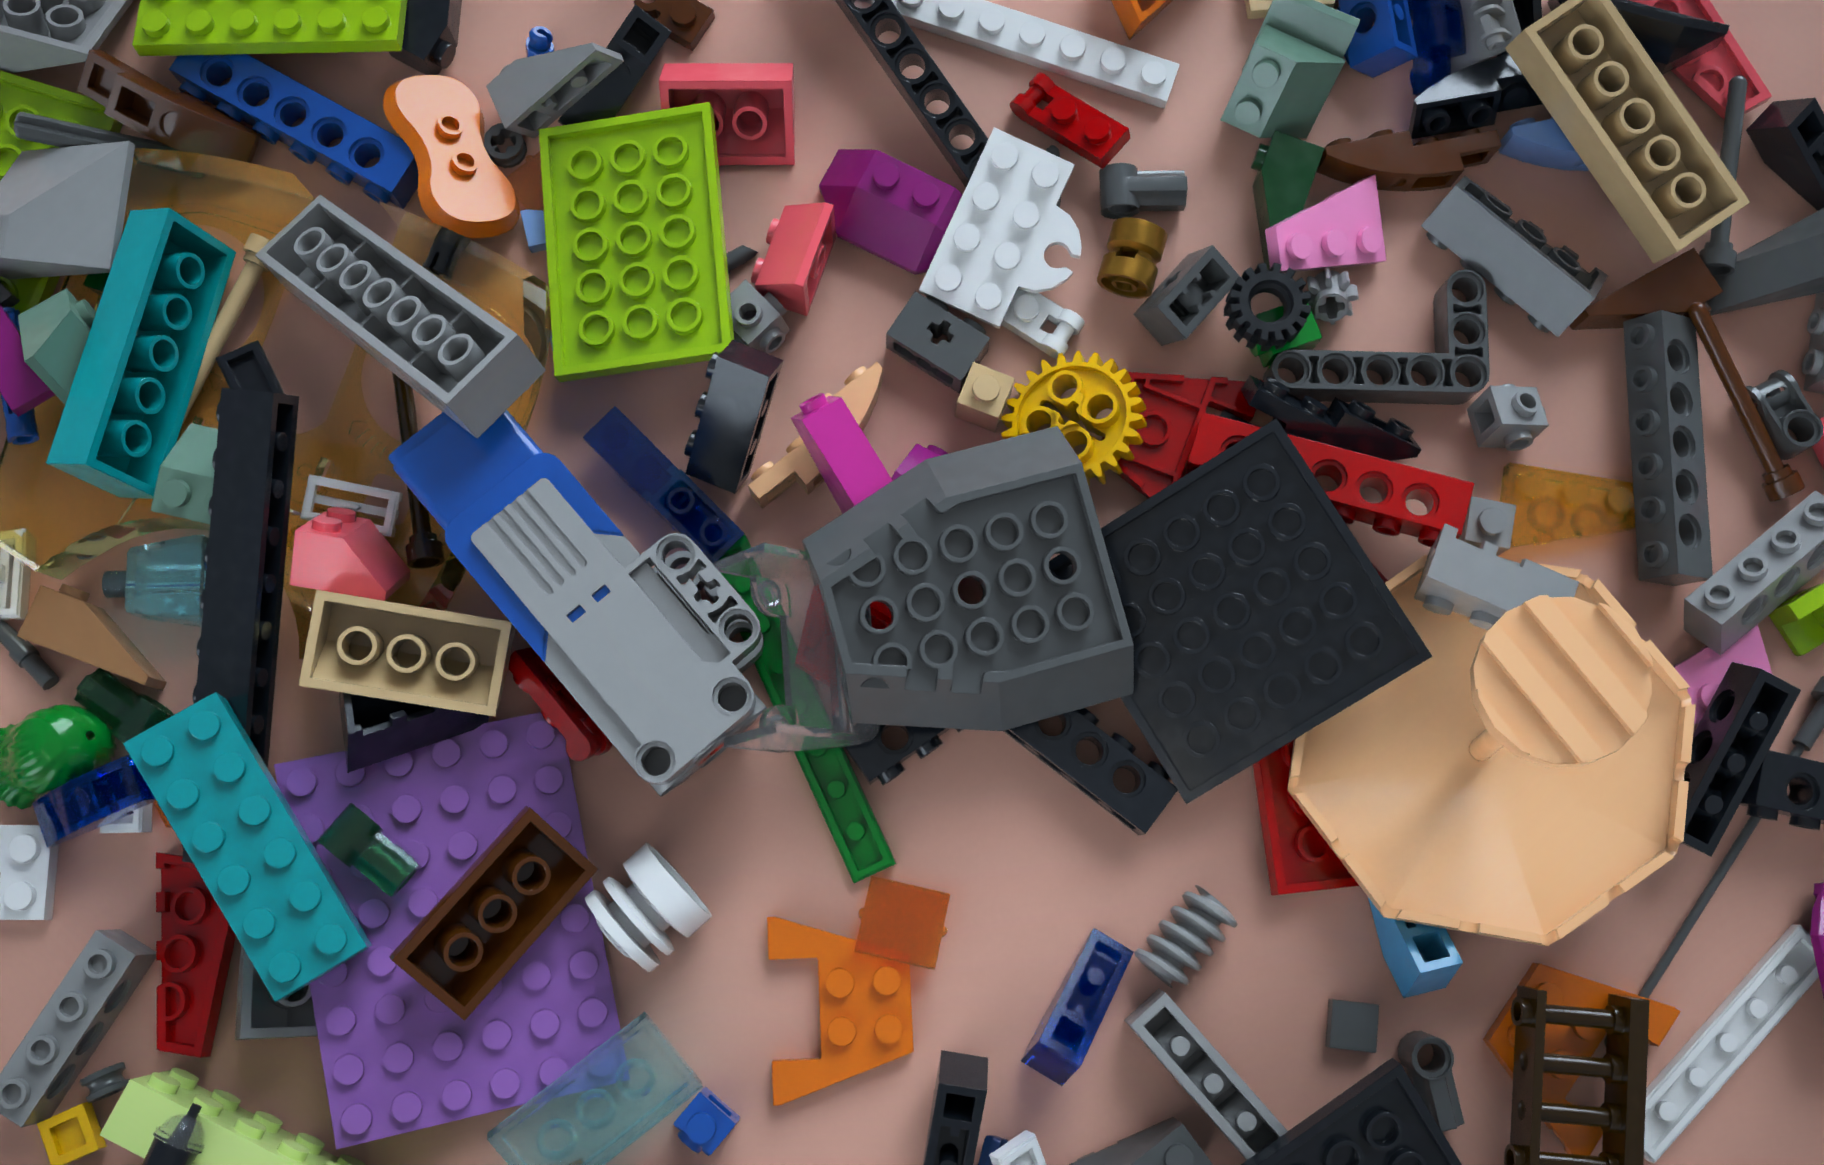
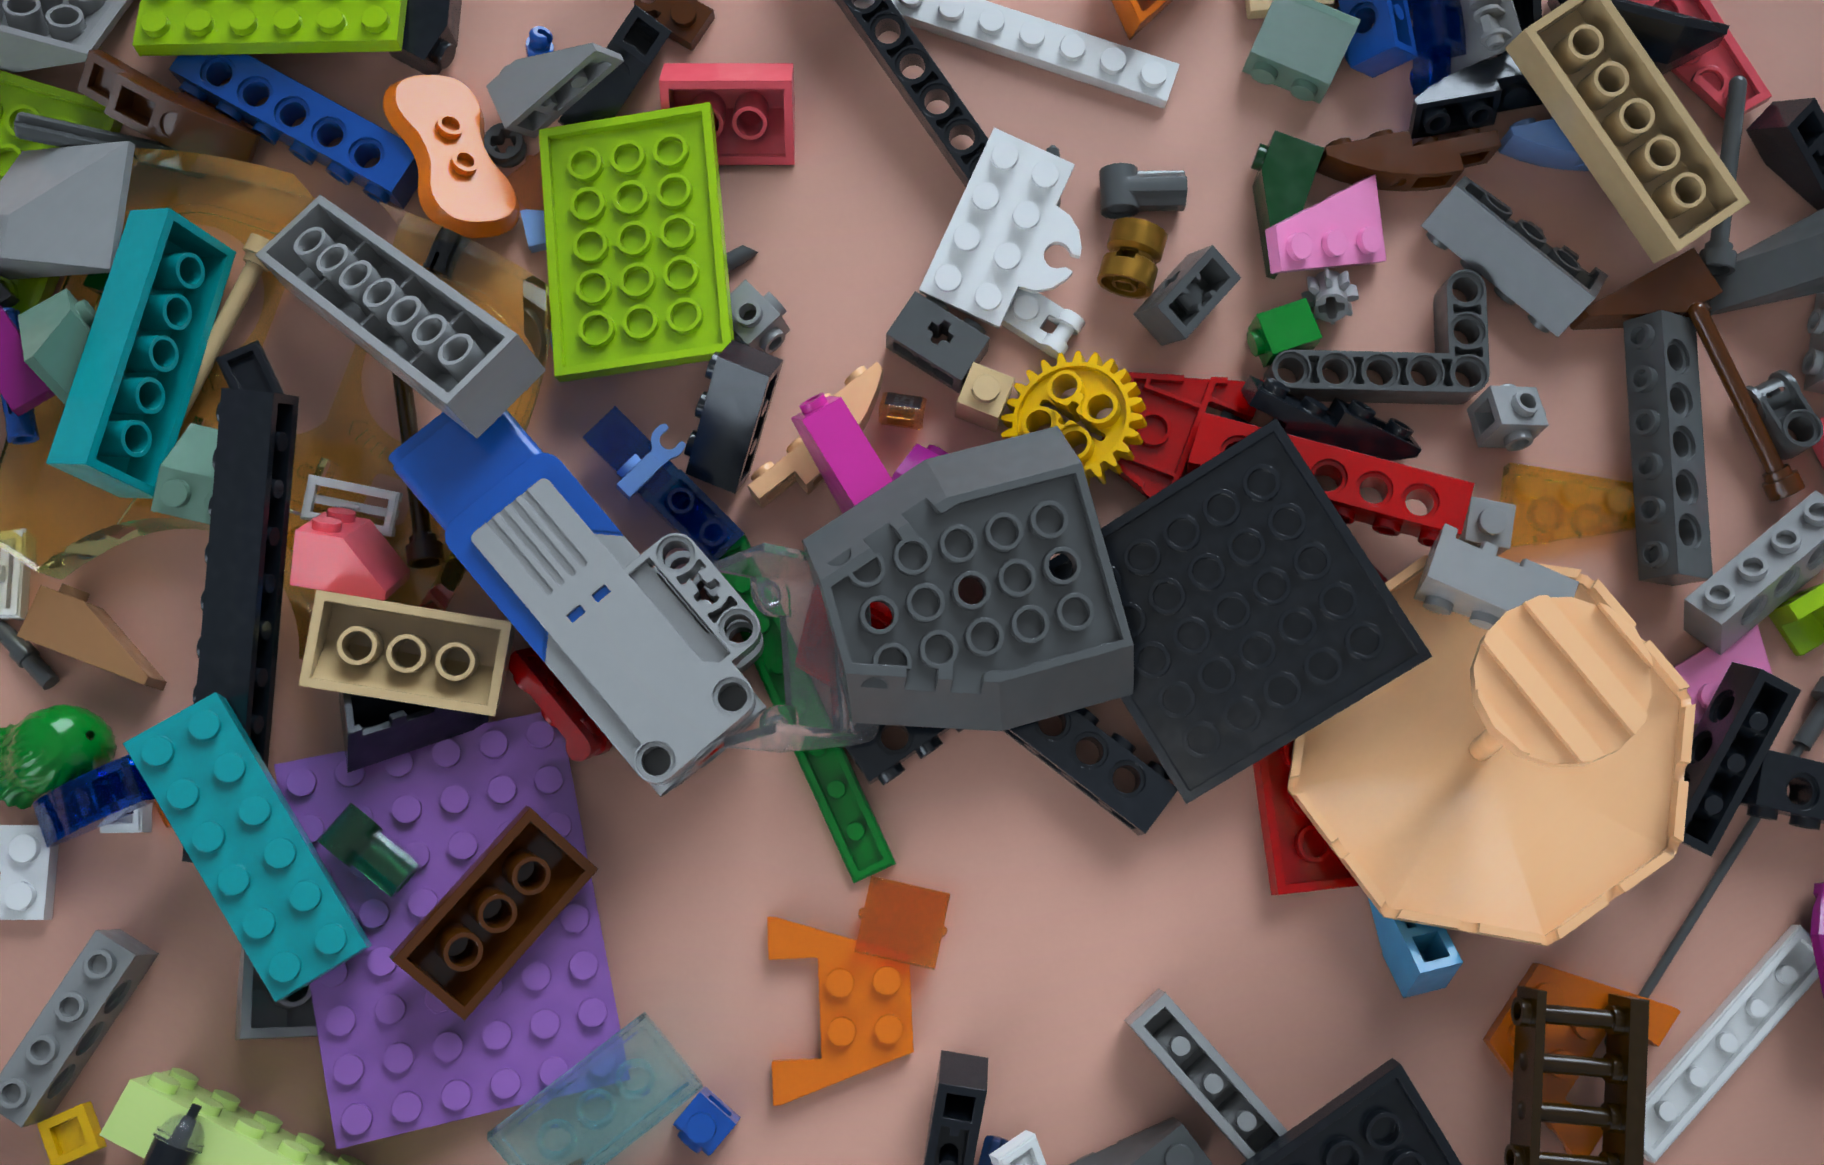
(105, 1082): dark grey bush -> none
(120, 705): clear green piece -> none
(162, 580): clear light blue torso -> none
(194, 959): red wing -> none
(639, 471): none -> medium blue plate
(647, 908): white wheel -> none
(796, 255): coral slope -> none
(888, 207): magenta wedge -> none
(902, 410): none -> clear orange slope
(1070, 121): red plate -> none
(1077, 1008): clear blue slope -> none
(1185, 937): light grey piece -> none
(1282, 86): sand green slope -> none
(1282, 286): black tyre -> none
(1352, 1025): dark grey tile -> none
(1434, 1080): dark grey piece -> none

